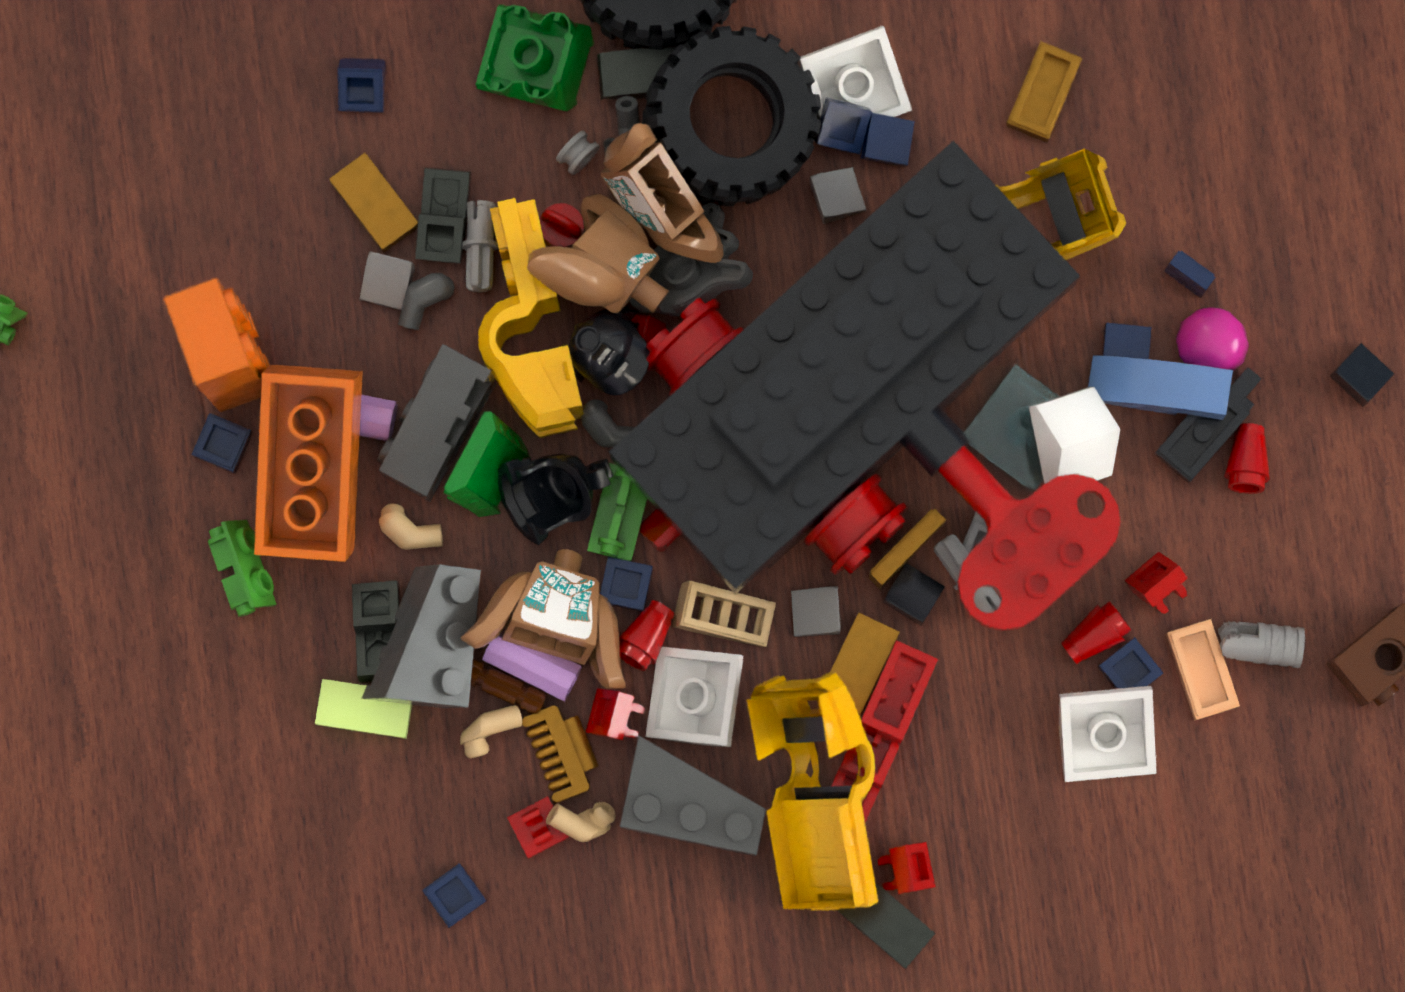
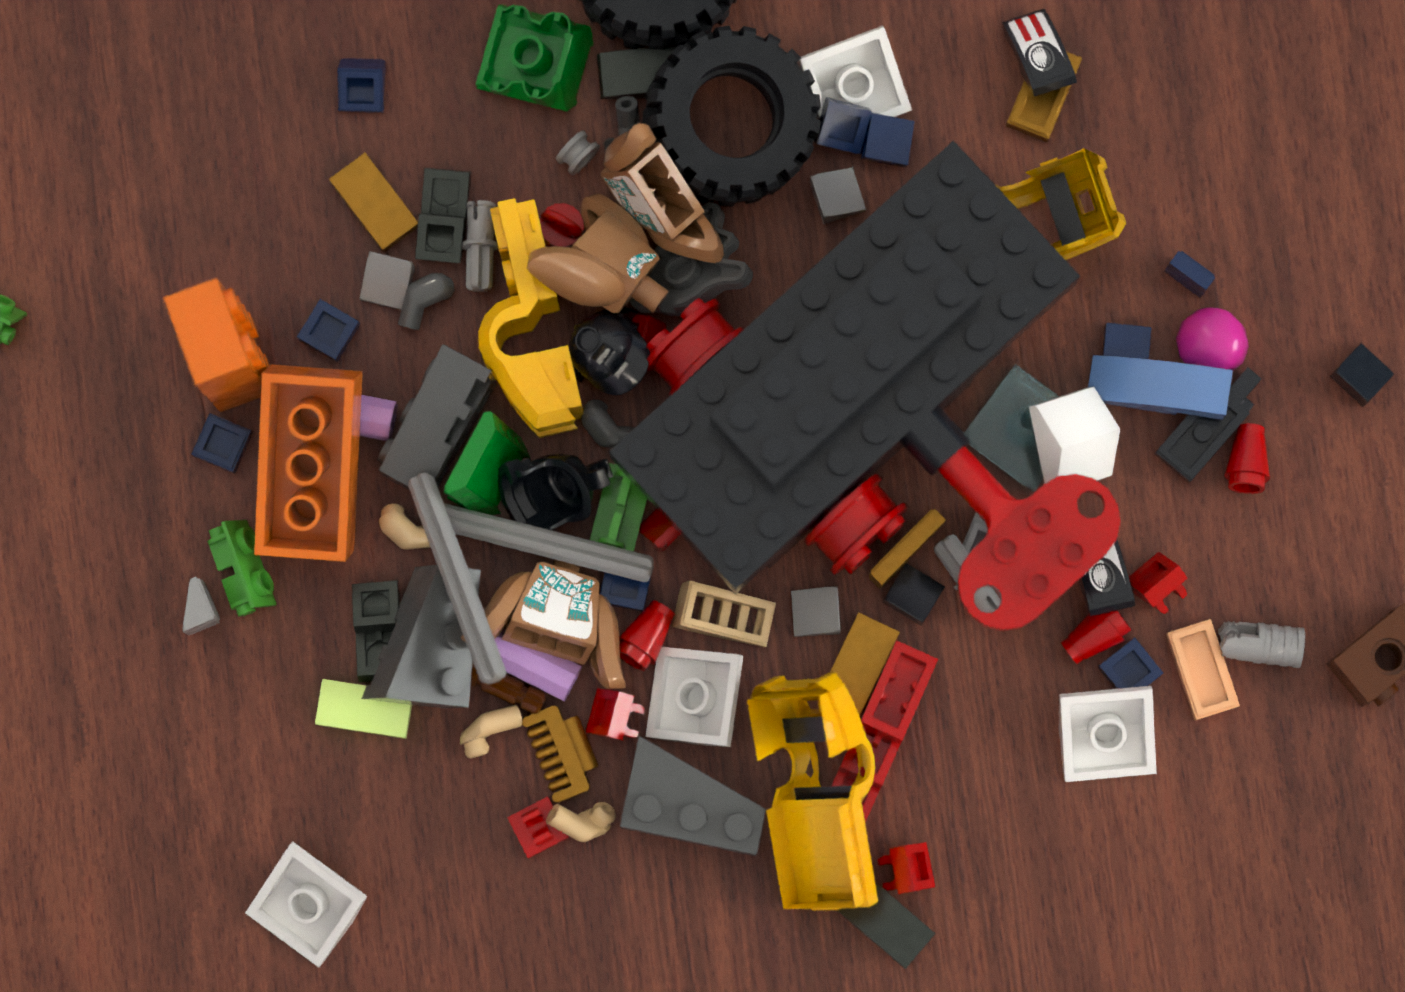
(199, 609): none -> light grey slope
(306, 904): none -> white slope
(328, 330): none -> dark blue tile
(454, 895): dark blue tile -> none
(457, 578): none -> light grey axle
(550, 544): none -> light grey axle
(1039, 52): none -> slope
(1107, 584): none -> slope

